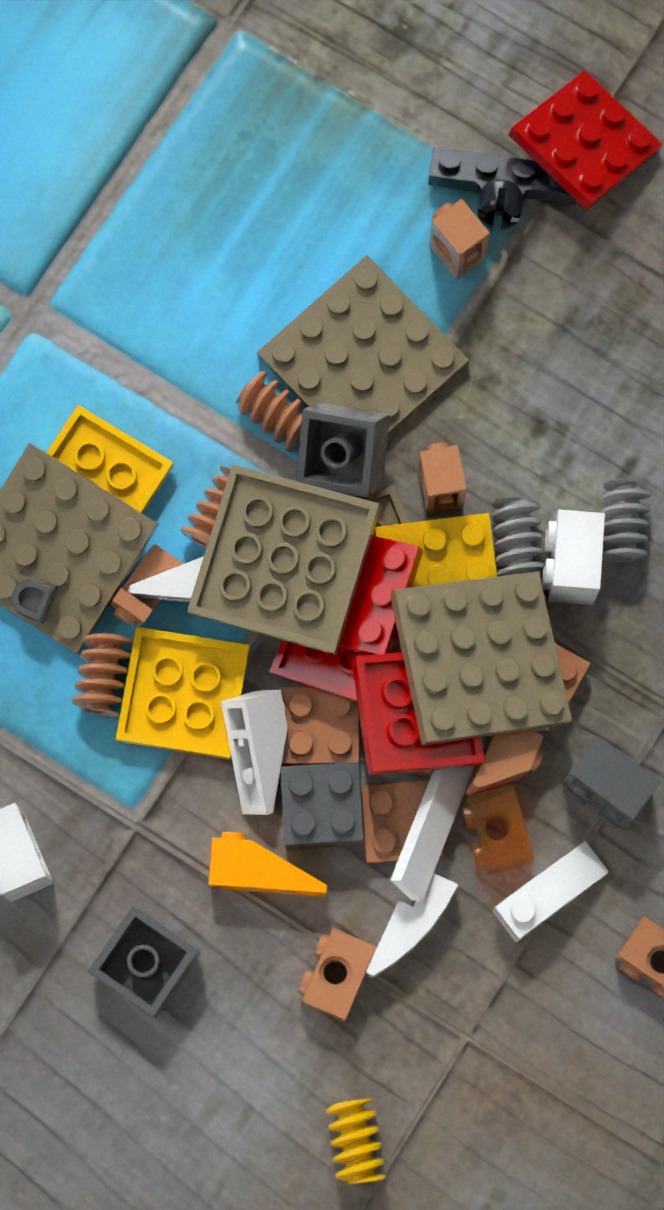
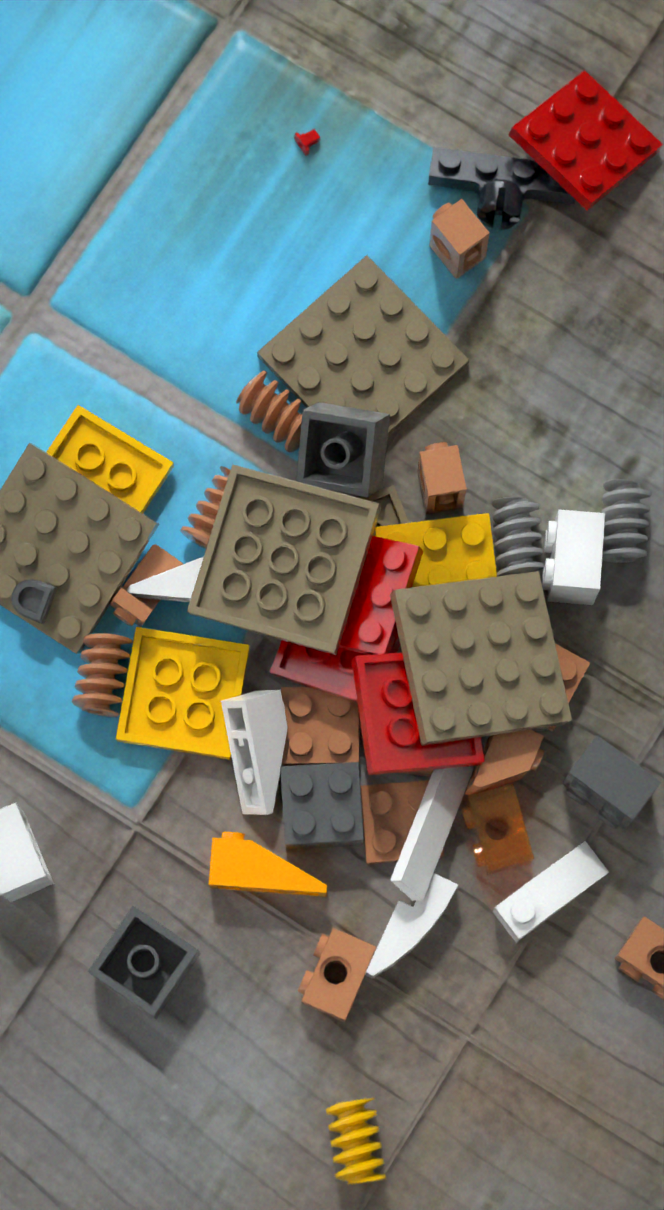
(307, 140): none -> red piece

